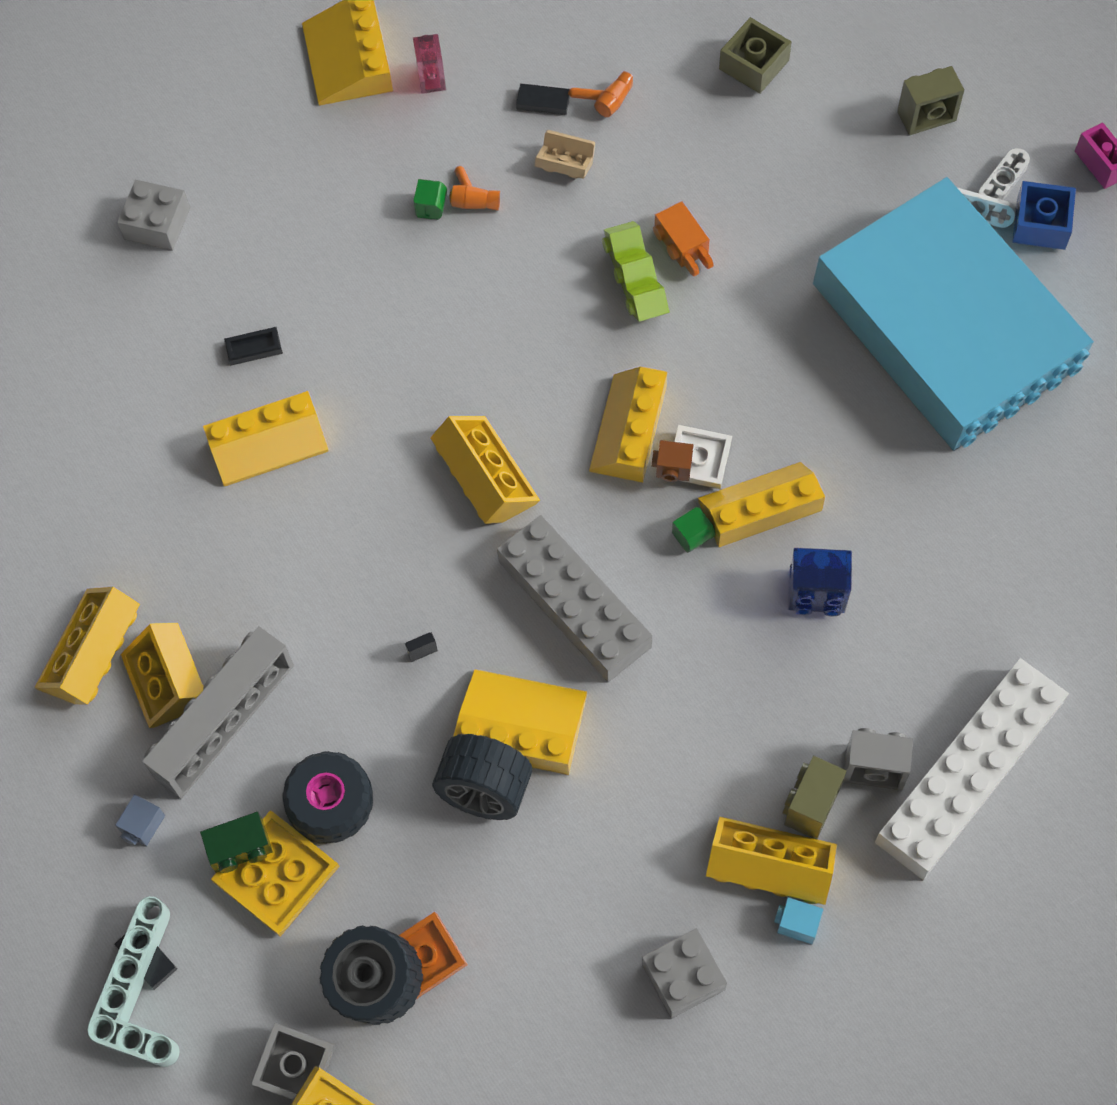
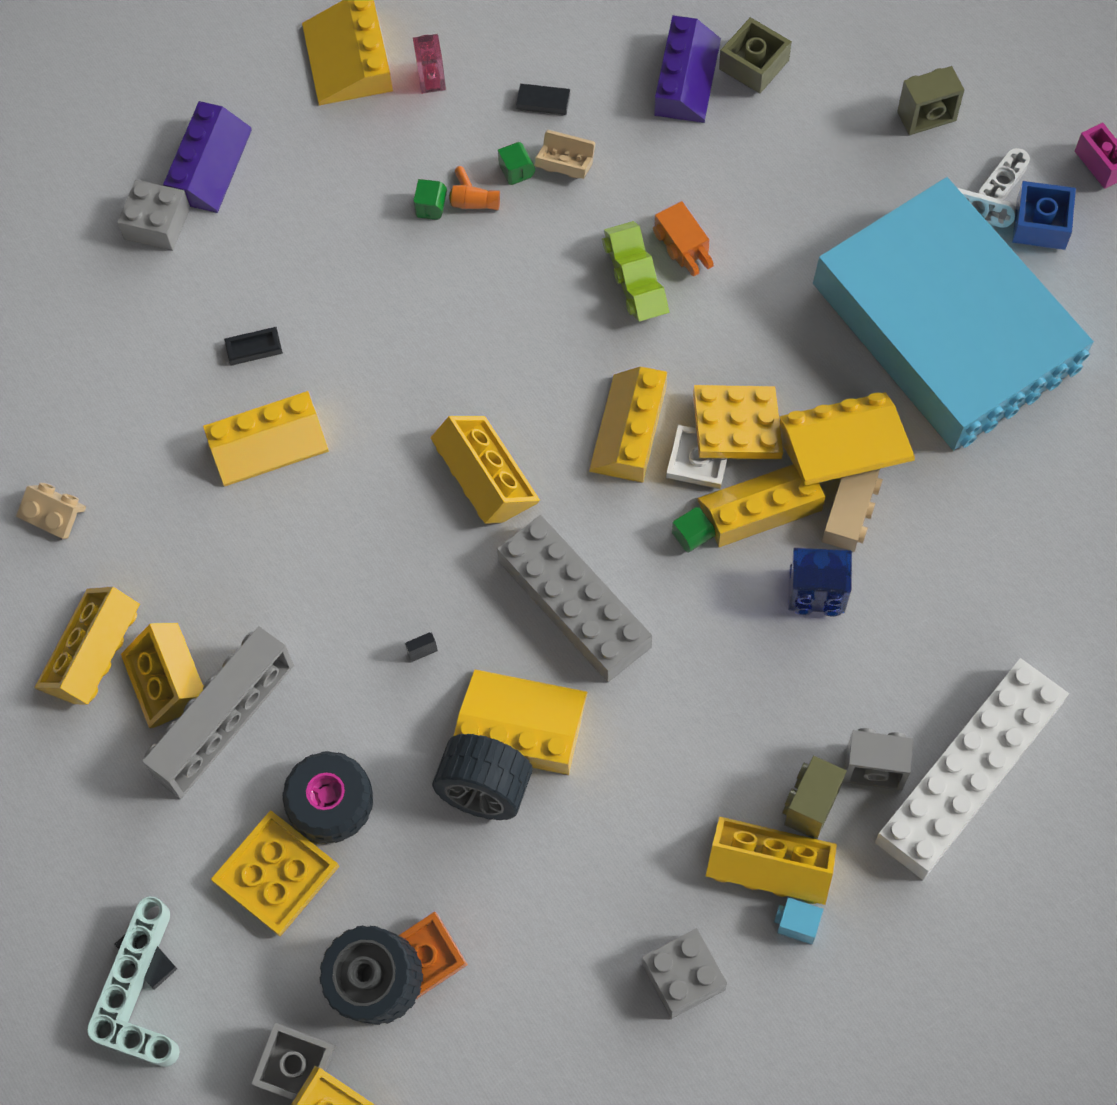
(49, 509): none -> tan bracket
(139, 821): sand blue brick -> none
(208, 156): none -> dark purple slope
(236, 843): dark green brick -> none
(515, 163): none -> green piece
(607, 100): orange piece -> none
(673, 461): dark orange brick -> none
(687, 70): none -> dark purple slope
(737, 422): none -> yellow plate
(845, 438): none -> yellow slope
(851, 508): none -> tan brick

